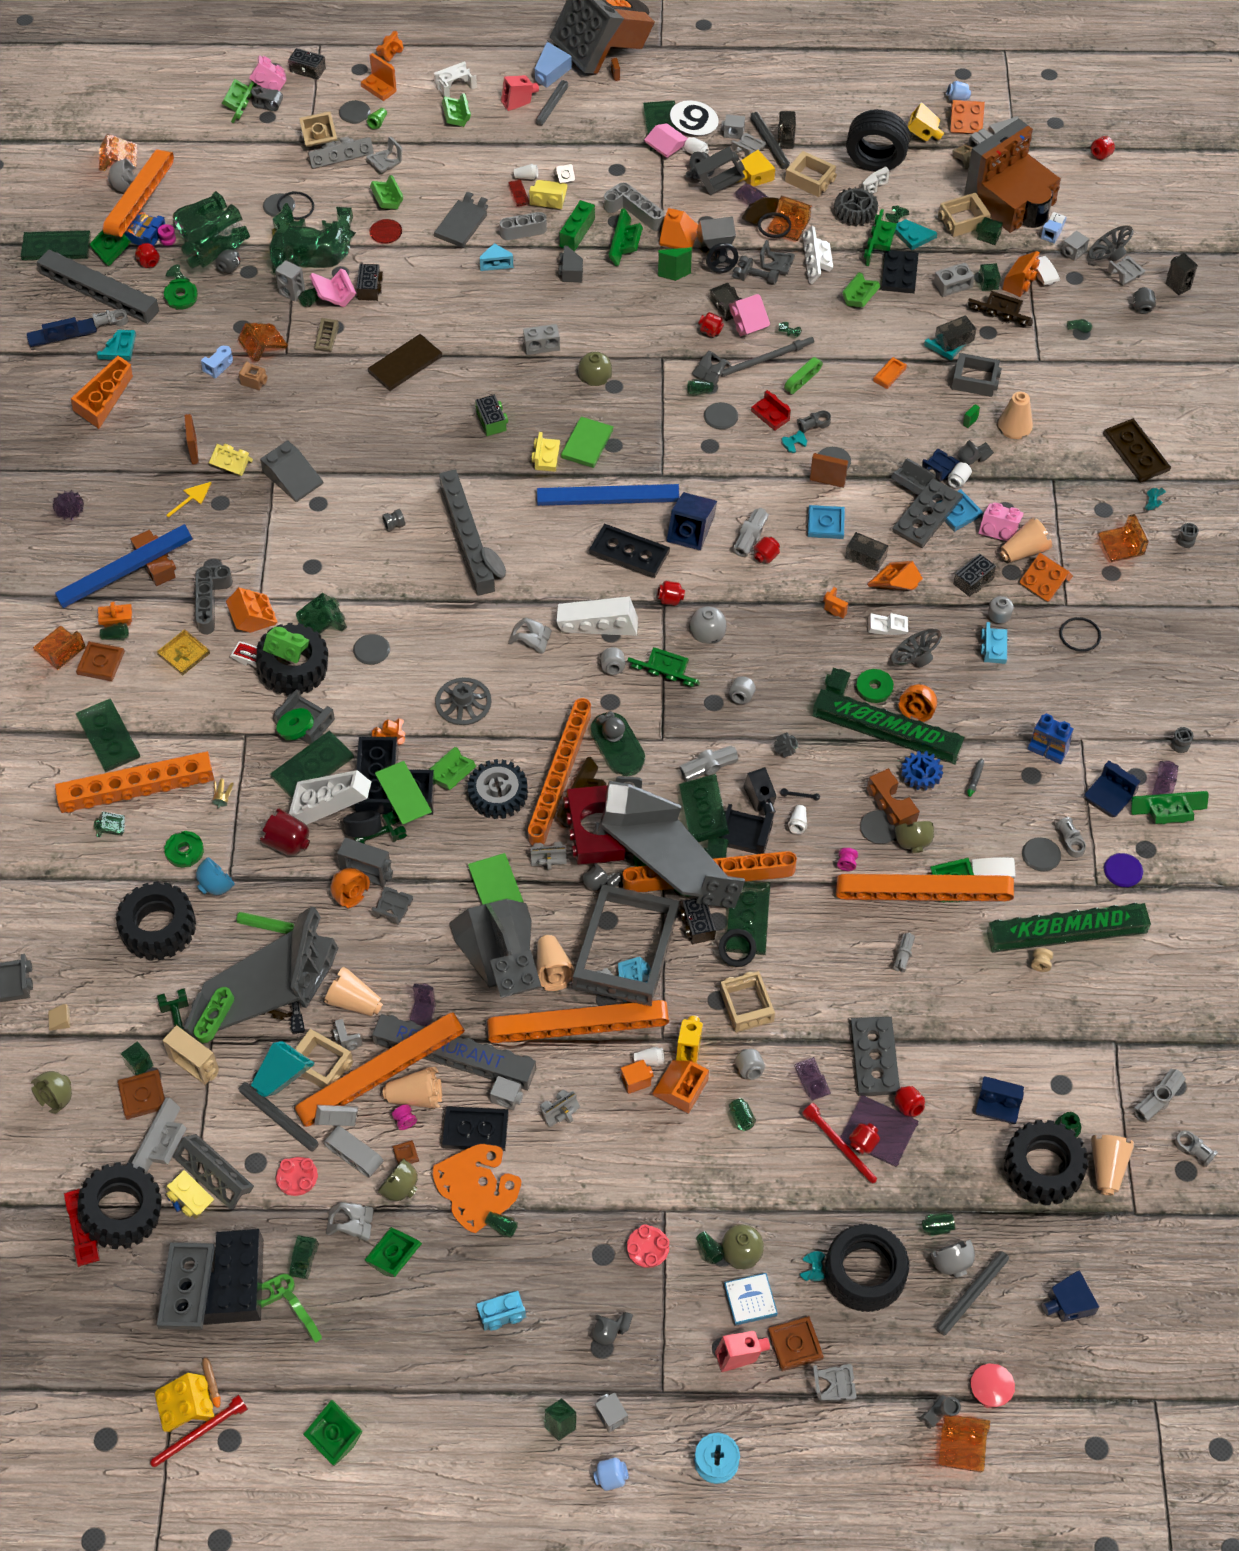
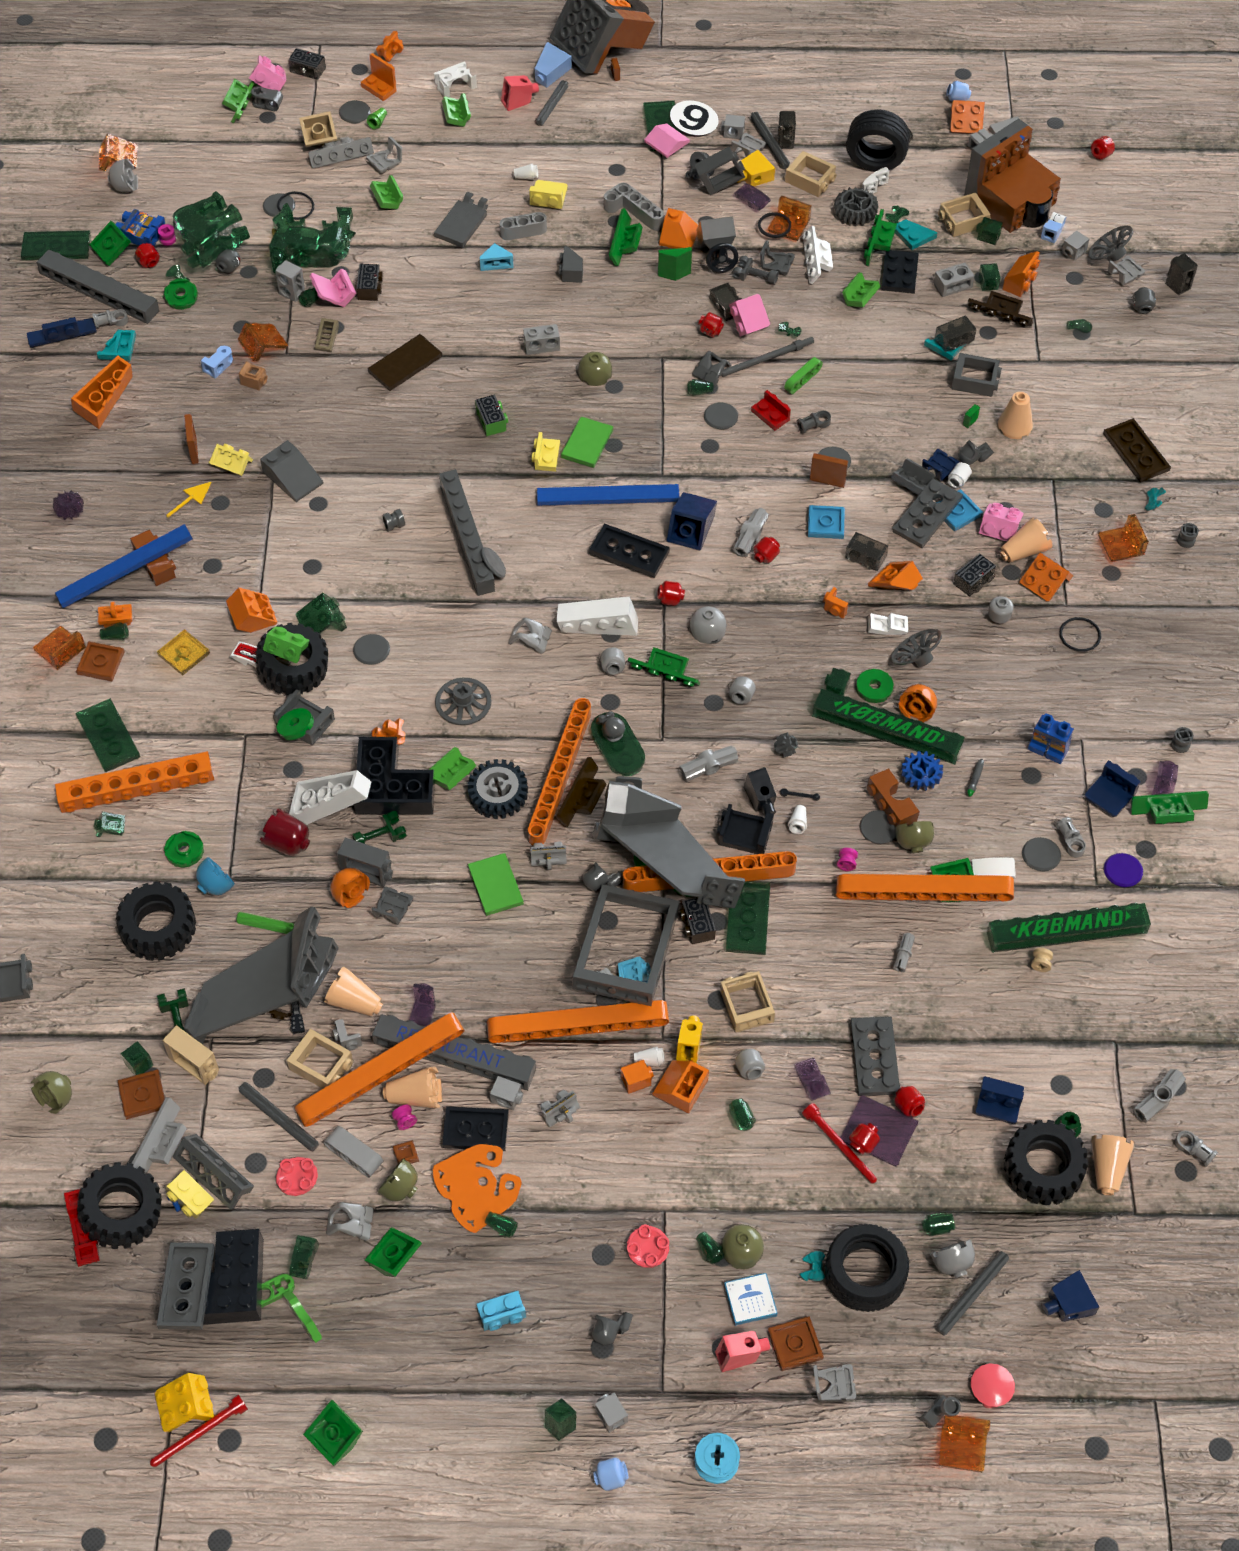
(59, 1017): tan slope -> none
(138, 193): orange beam -> none
(207, 581): dark grey beam -> none
(210, 1378): medium nougat piece -> none
(214, 1005): bright green beam -> none
(219, 798): pearl gold piece -> none
(280, 1069): teal slope -> none
(314, 761): clear green tile -> none
(336, 1115): light grey tile -> none
(362, 823): black tyre -> none
(385, 231): clear red piece -> none
(403, 792): bright green sticker -> none
(498, 945): dark grey piece -> none
(518, 192): clear red piece -> none
(553, 964): light nougat cone -> none
(564, 173): bracket -> none
(577, 225): green brick -> none
(587, 846): dark red arch -> none
(693, 145): white brick -> none
(704, 808): clear green tile -> none
(717, 848): clear green brick -> none
(752, 947): black tyre -> none
(760, 208): dark brown tile -> none
(788, 442): teal piece -> none
(890, 373): orange tile -> none
(924, 123): yellow torso -> none
(963, 154): dark tan bracket -> none
(994, 644): medium azure bracket -> none
(1046, 272): white slope -> none

